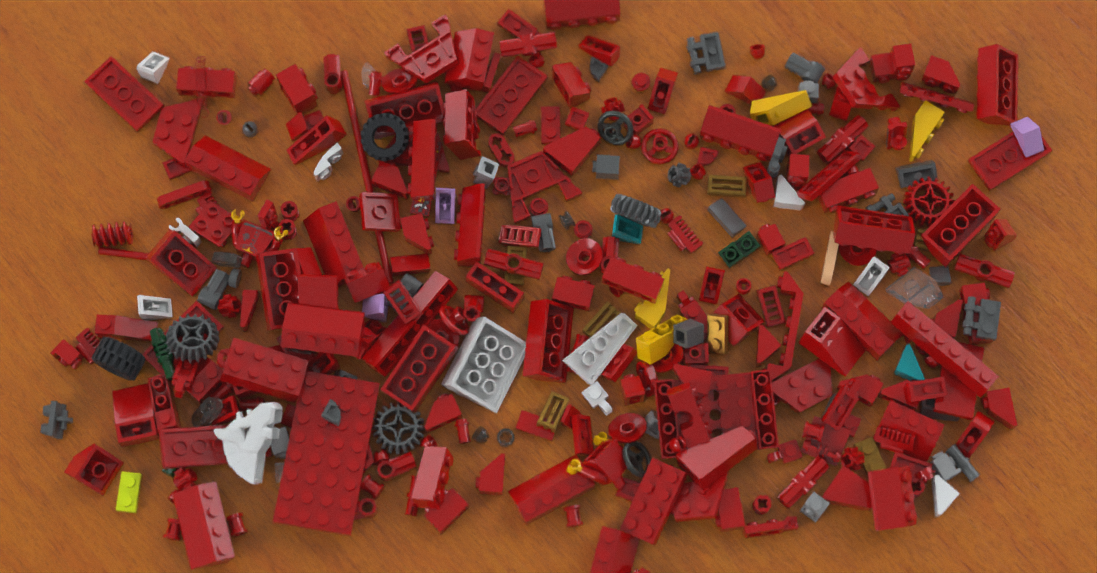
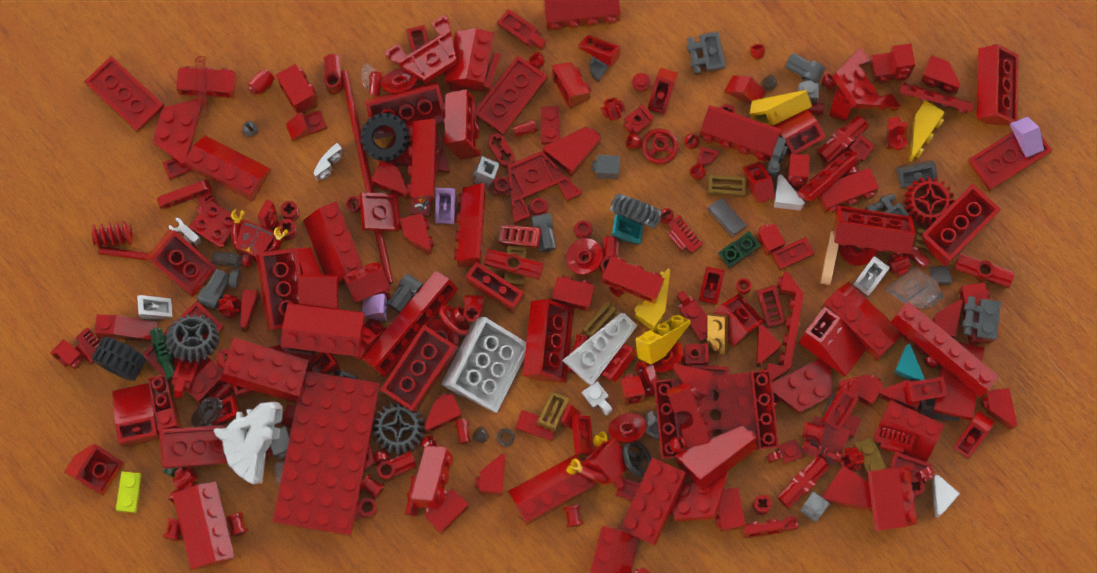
(57, 420): dark grey hips -> none
(152, 67): white slope -> none
(220, 117): red hinge -> none
(250, 403): red pin -> none
(317, 139): red slope -> none
(332, 413): dark grey tile -> none
(392, 299): red slope -> none
(410, 264): red slope -> none
(528, 44): red piece -> none
(566, 220): clear smoke bush -> none
(577, 118): red plate -> none
(609, 134): pearl dark grey piece -> none
(679, 175): dark grey gear -> none
(688, 333): dark grey brick -> none
(944, 466): light grey brick -> none
(962, 462): dark grey pin -> none
(999, 234): red slope -> none

